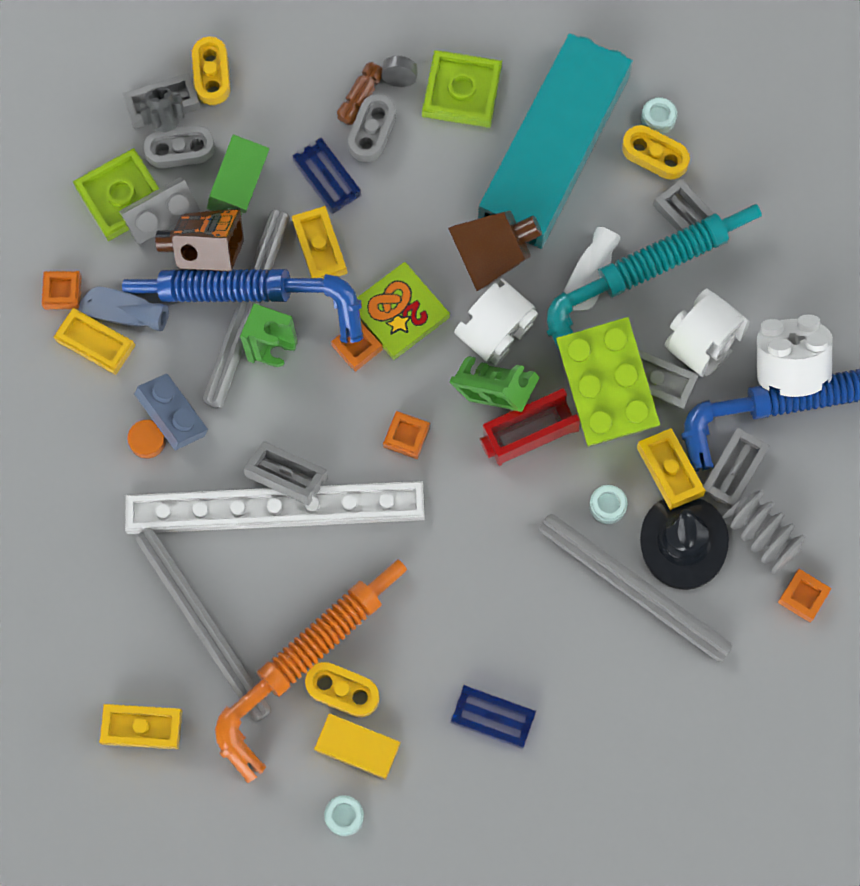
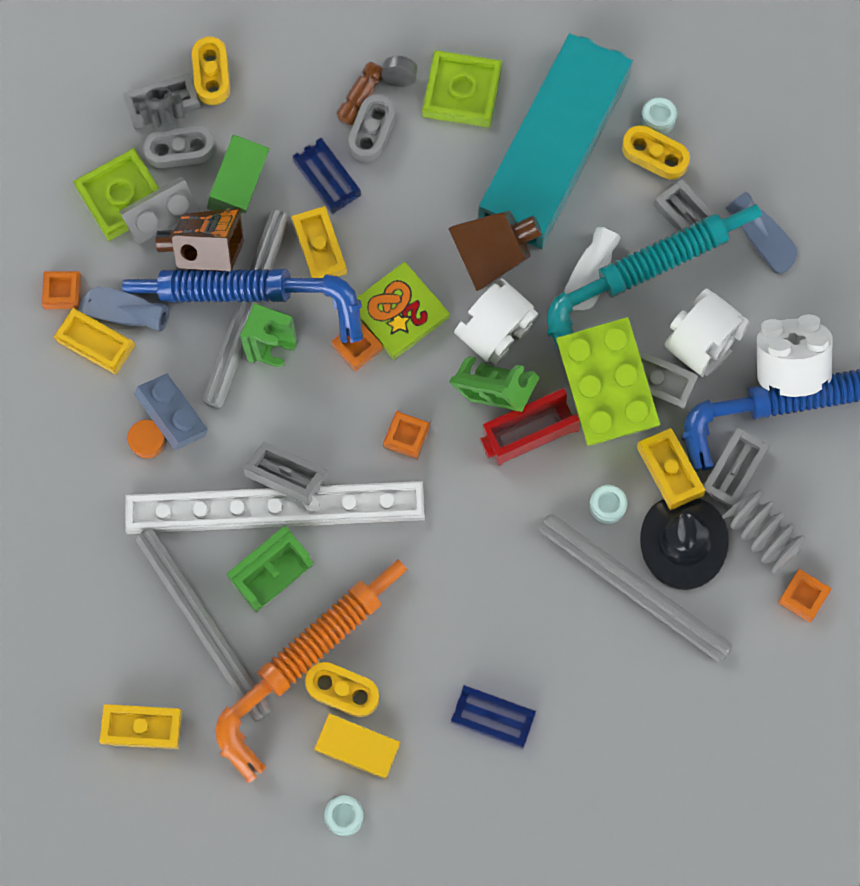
(270, 568): none -> bright green hinge
(766, 237): none -> sand blue piece

